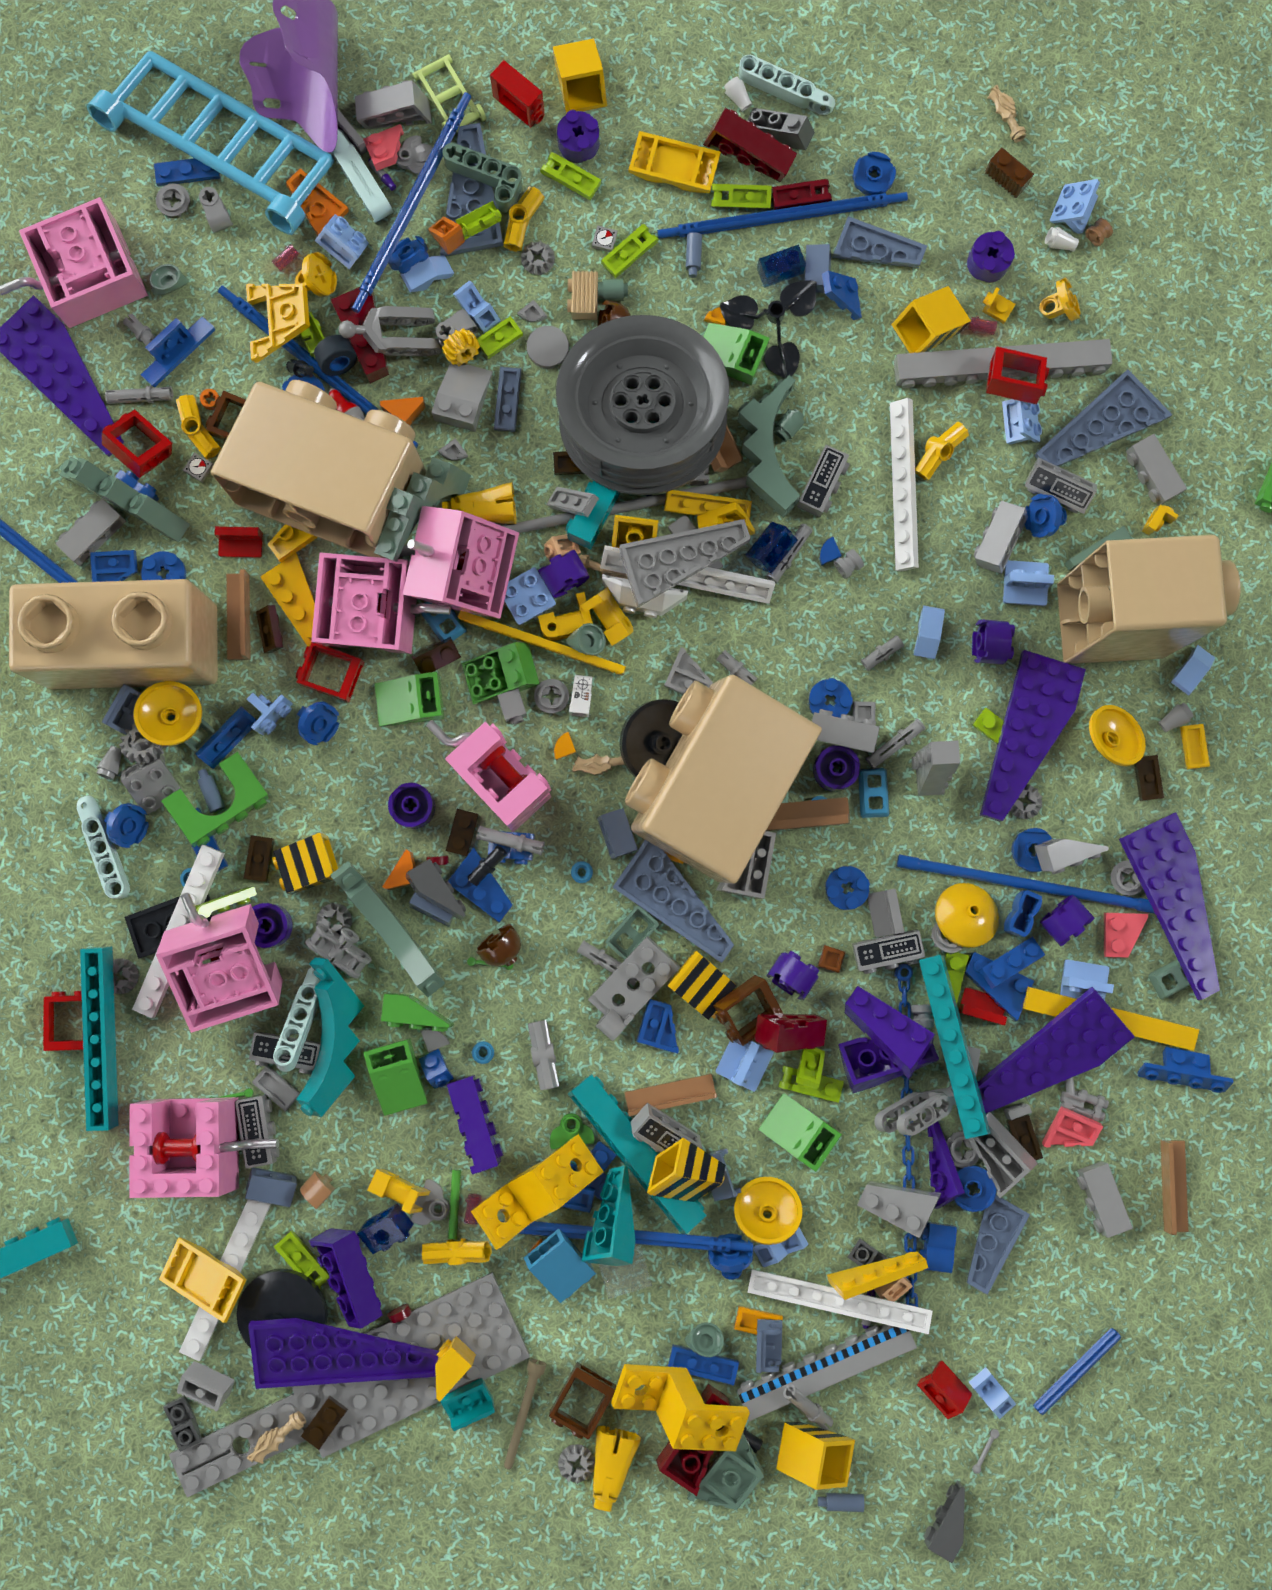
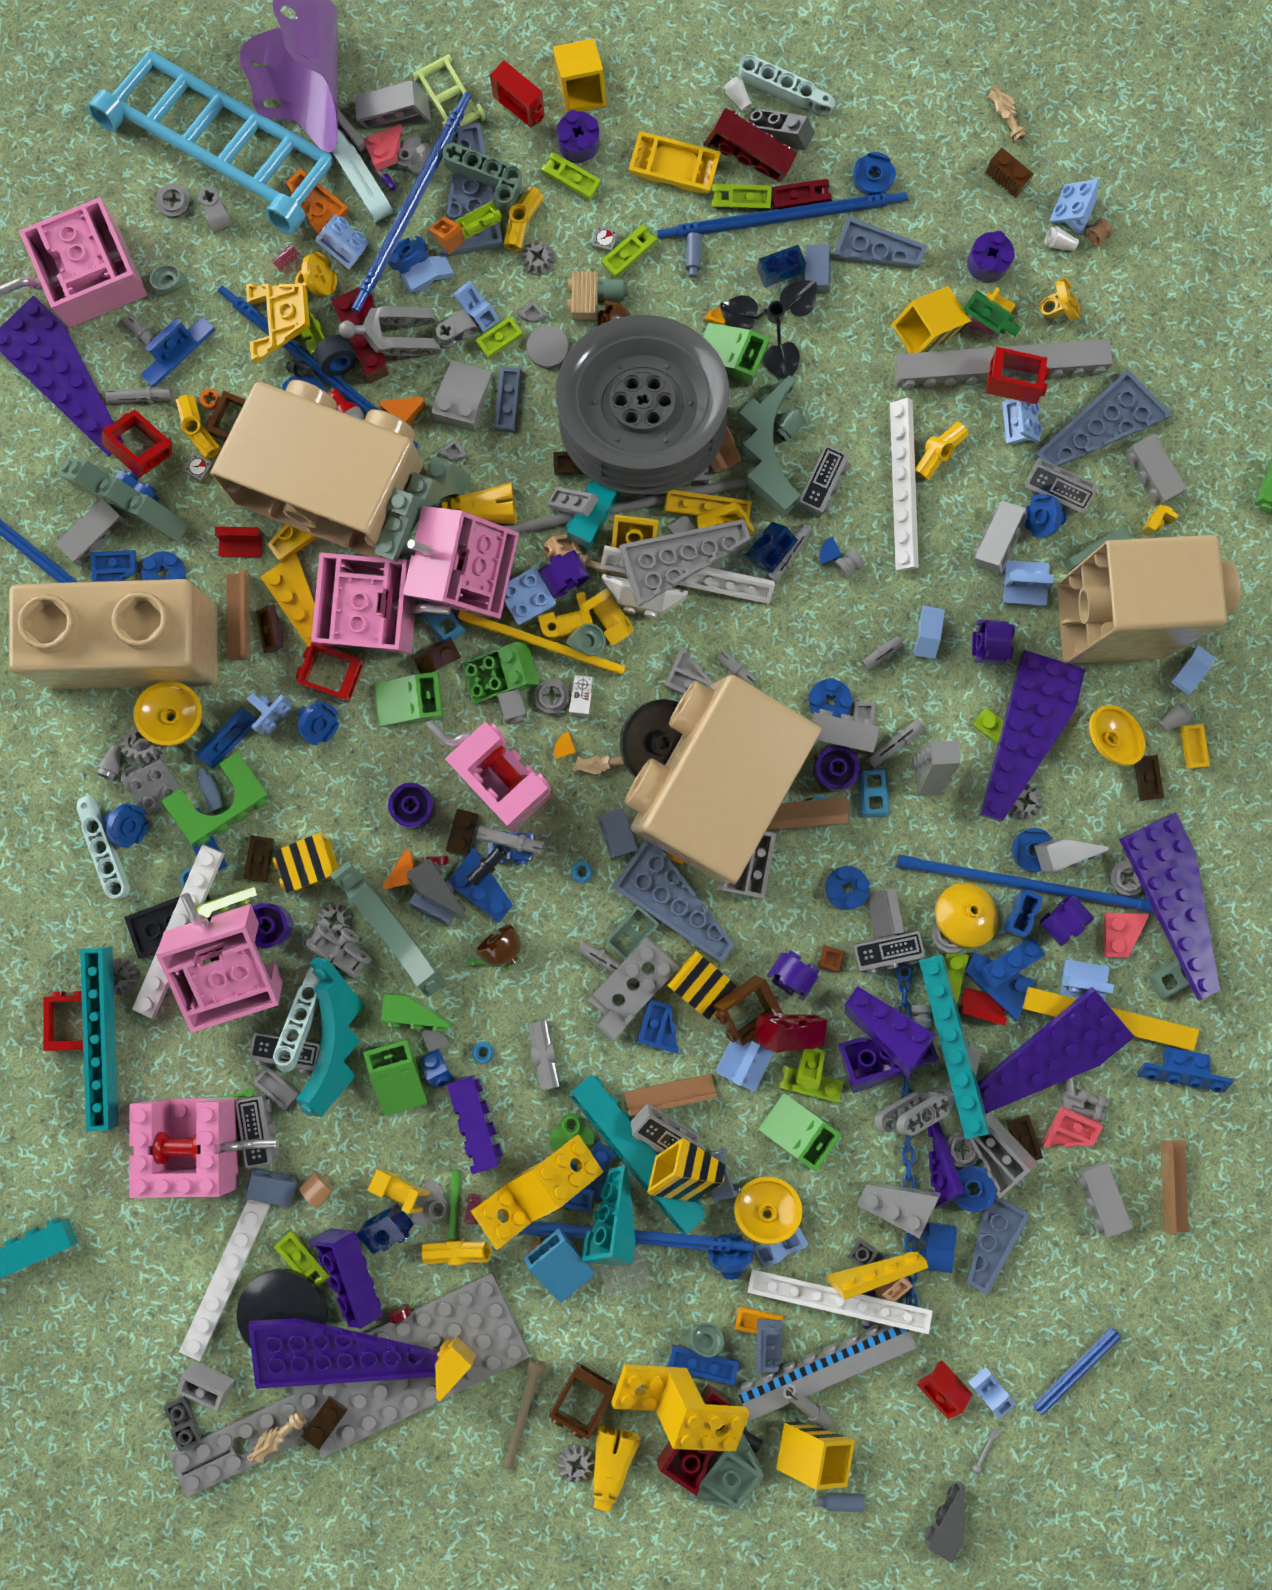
(121, 712): sand blue hinge -> none
(183, 172): blue plate -> none
(203, 1279): yellow slope -> none
(460, 347): yellow gear -> none
(468, 1404): teal bracket -> none
(843, 292): blue wing -> none
(991, 314): none -> green hinge
(1017, 1111): light grey tile -> none

